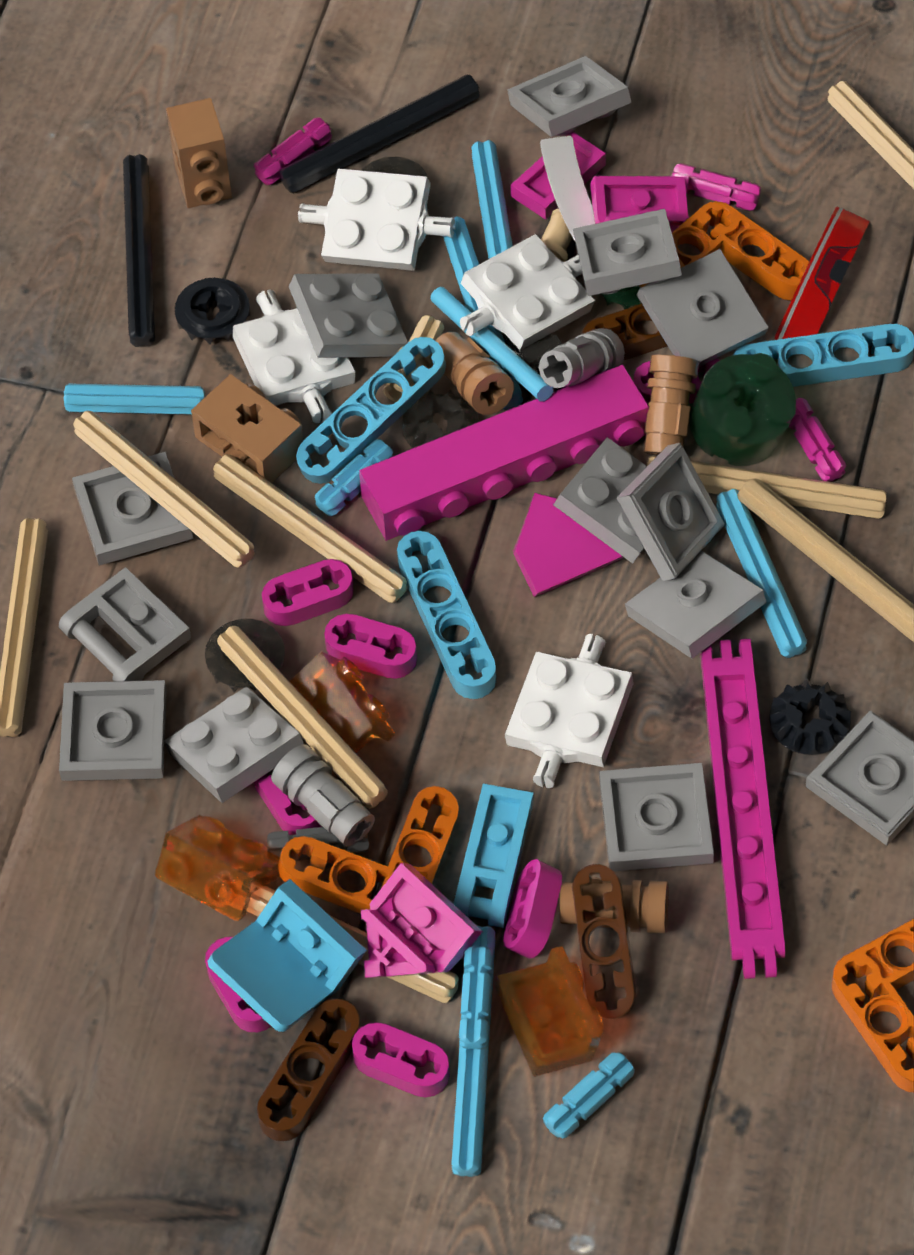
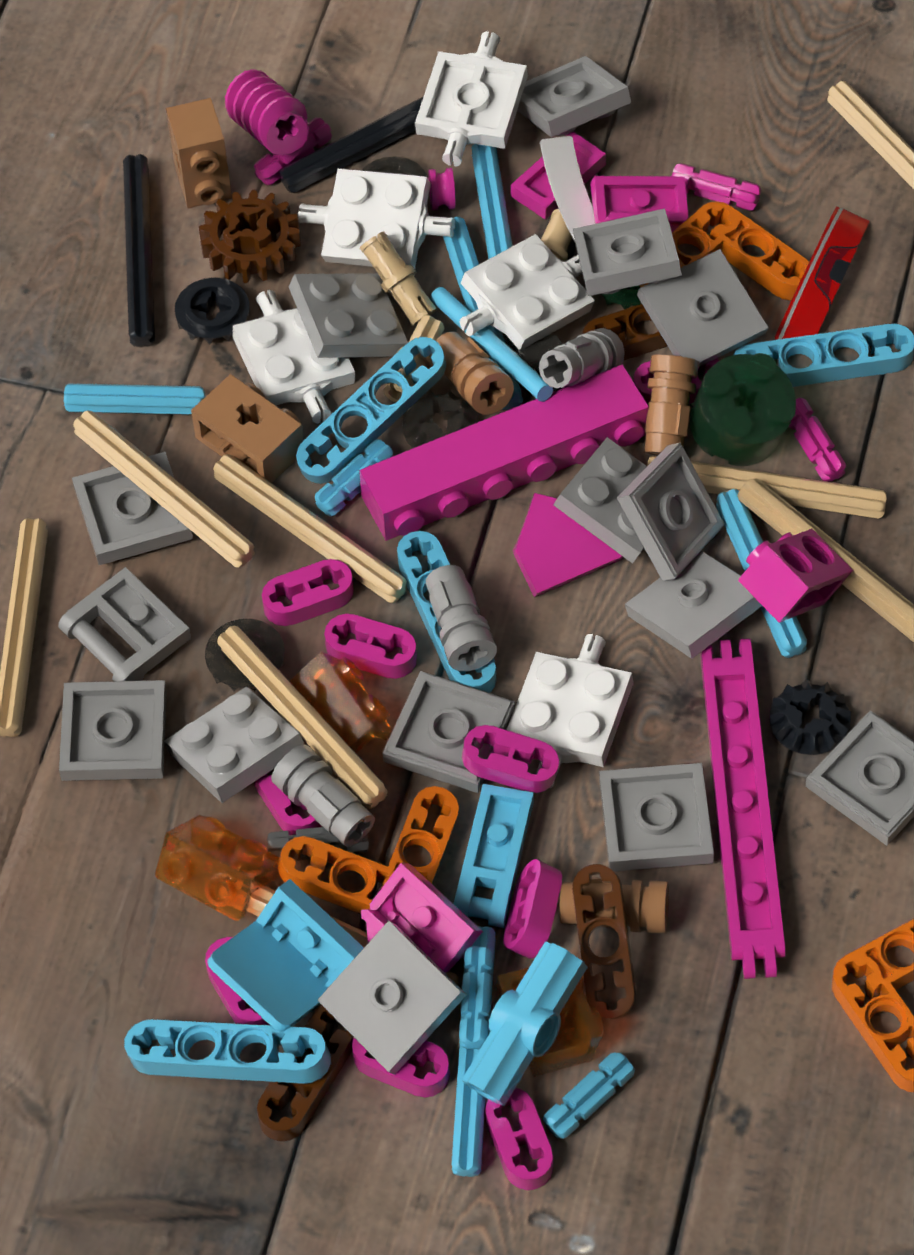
(229, 1042): none -> medium azure beam
(250, 236): none -> reddish brown gear
(267, 112): none -> dark pink piece
(391, 997): none -> light grey plate
(398, 278): none -> tan pin
(434, 727): none -> light grey plate
(441, 189): none -> dark pink bush
(463, 631): none -> light grey axle
(471, 99): none -> white plate
(508, 1142): none -> dark pink beam
(510, 758): none -> dark pink beam
(524, 1023): none -> medium azure piece
(794, 574): none -> dark pink brick

